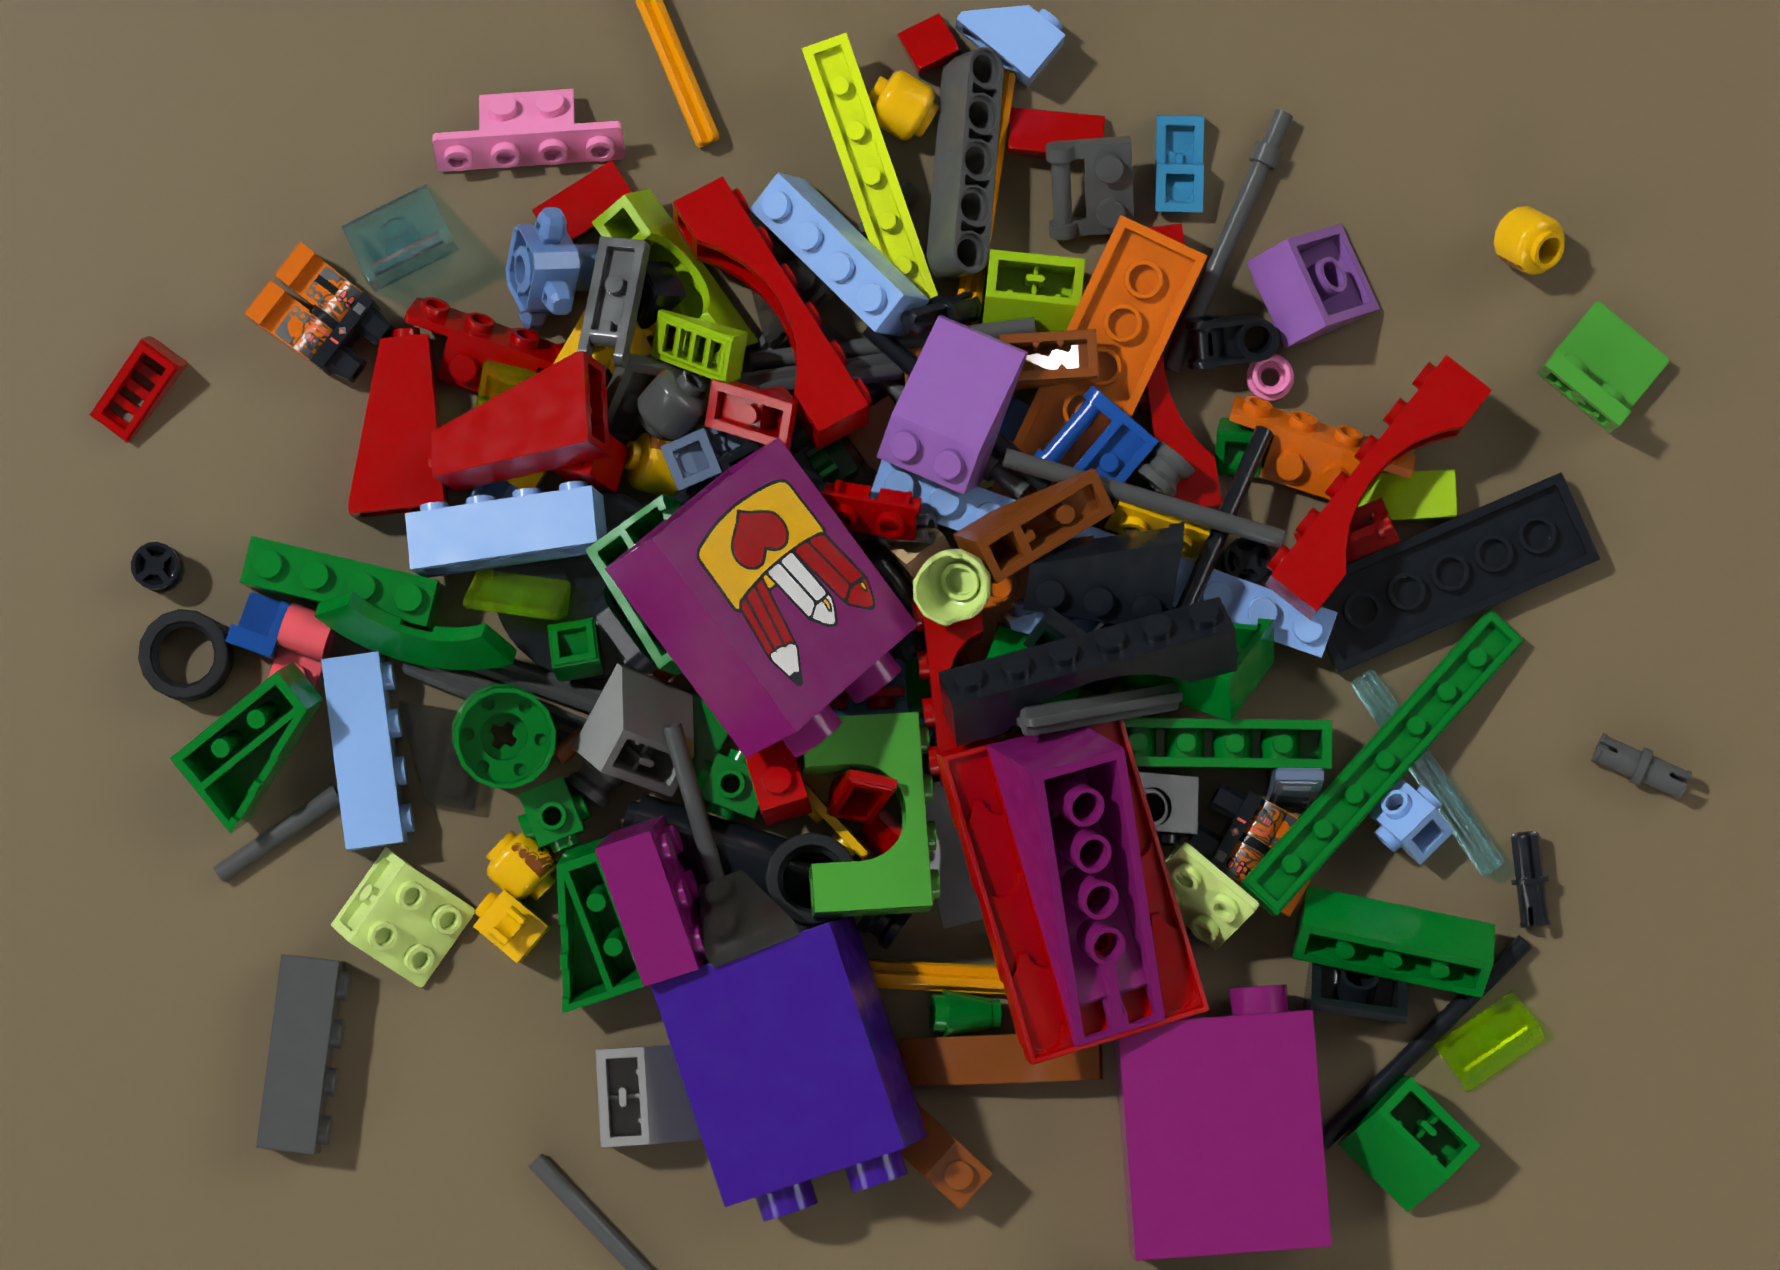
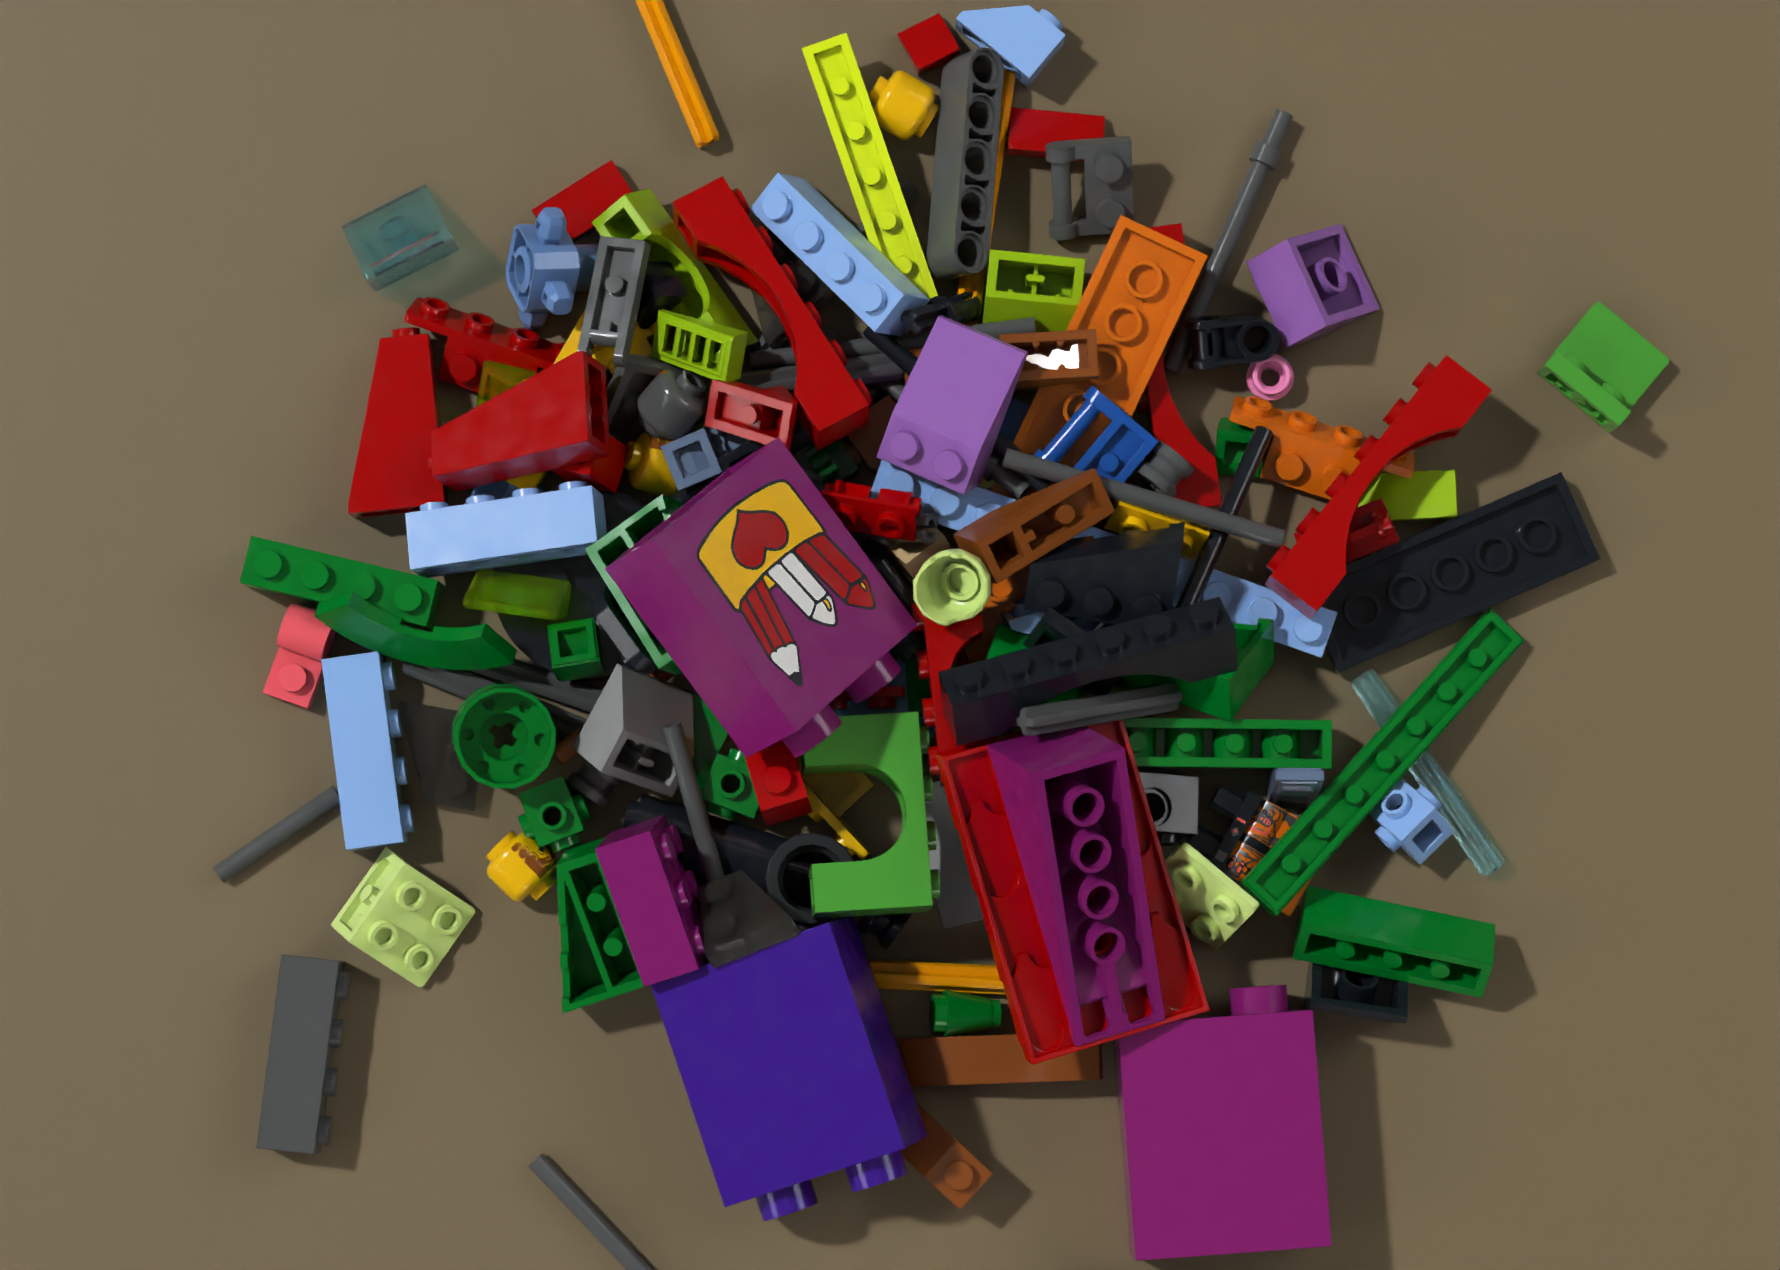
(151, 560): black wheel -> none
(163, 382): red slope -> none
(165, 625): black tyre -> none
(247, 745): green wedge -> none
(259, 625): blue panel -> none
(334, 323): hips -> none
(510, 925): yellow brick -> none
(528, 132): bright pink bracket -> none
(642, 1097): light grey slope -> none
(859, 795): red slope -> none
(881, 834): red slope -> none
(1179, 163): dark azure slope -> none
(1250, 556): black wheel -> none
(1408, 1143): green slope -> none
(1419, 1046): black piece -> none
(1489, 1041): clear neon green slope -> none
(1529, 240): yellow head -> none
(1530, 879): black axle -> none
(1641, 766): dark grey pin -> none

